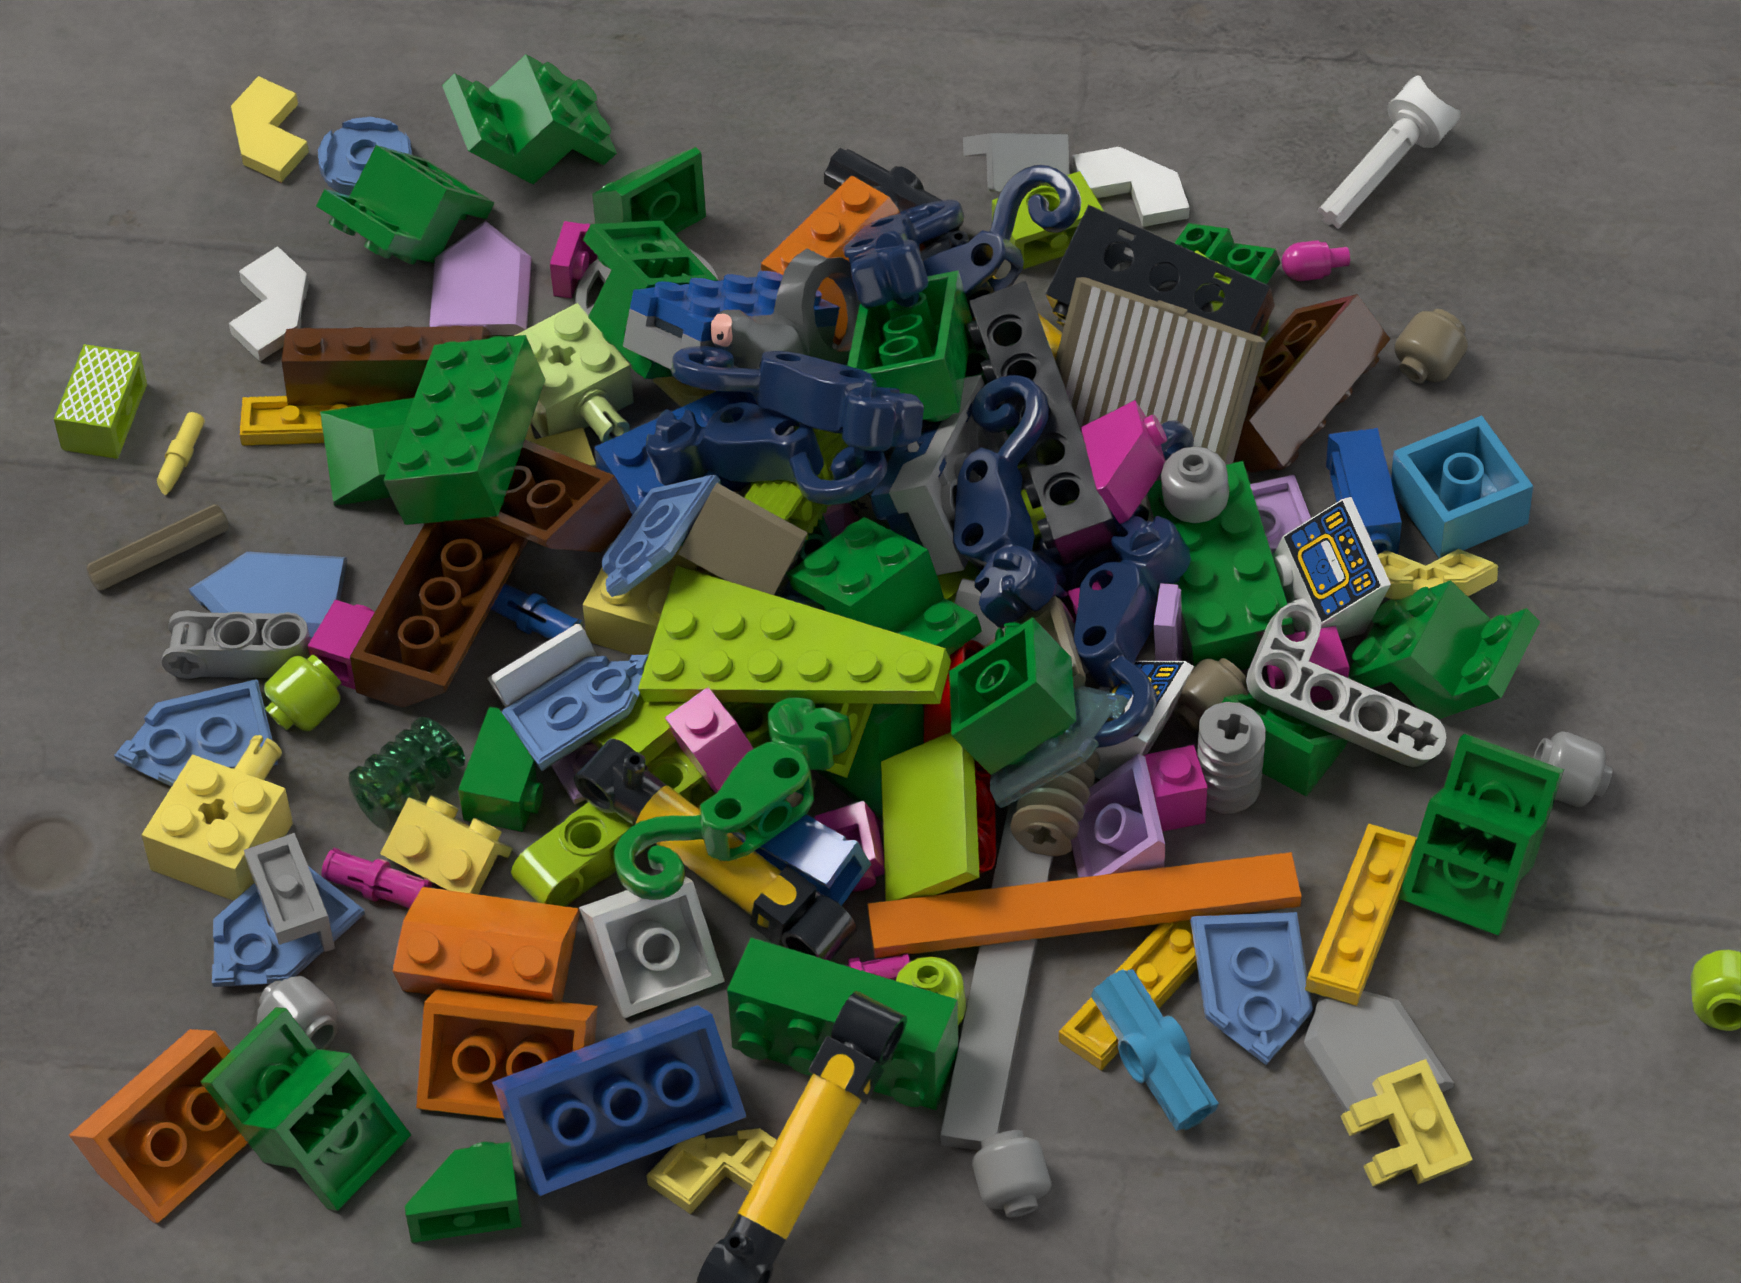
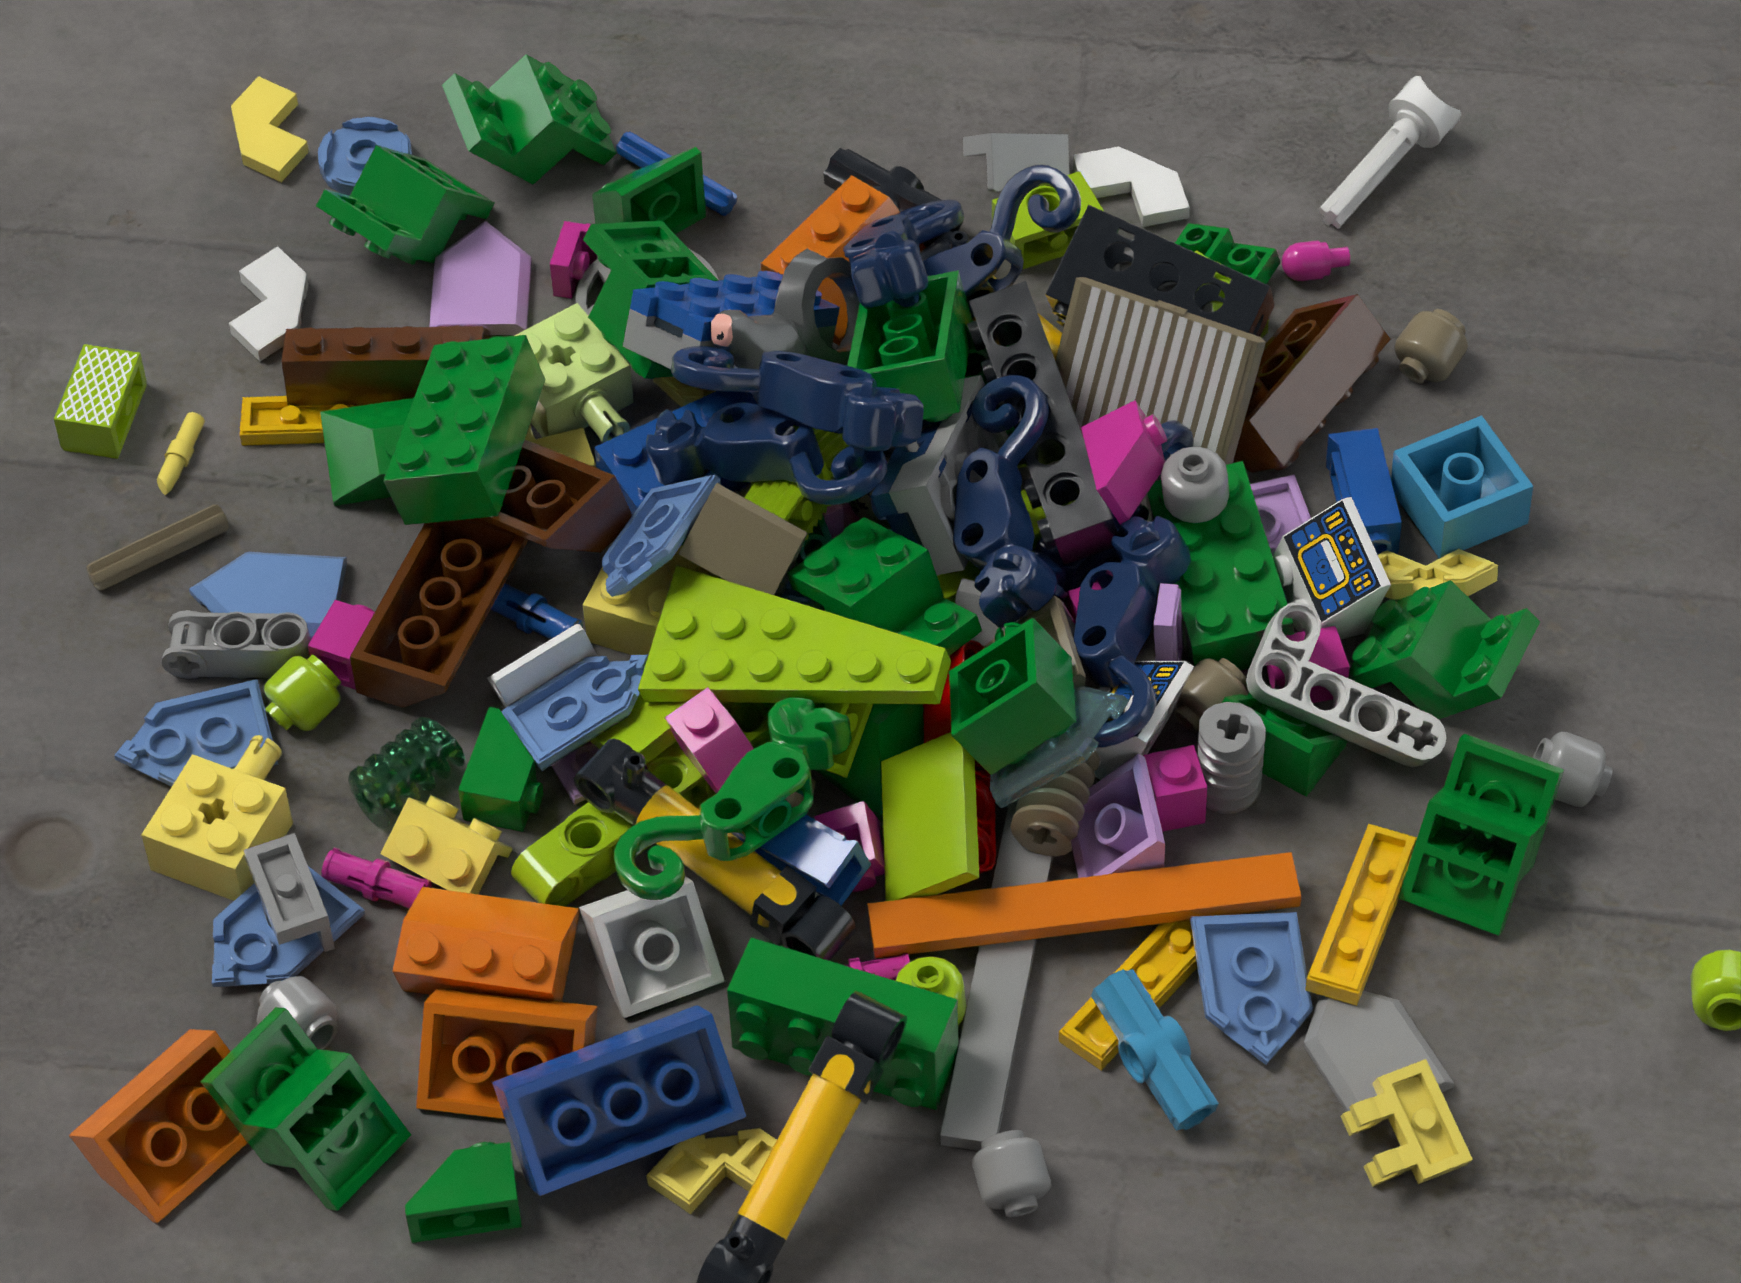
(644, 154): none -> blue axle

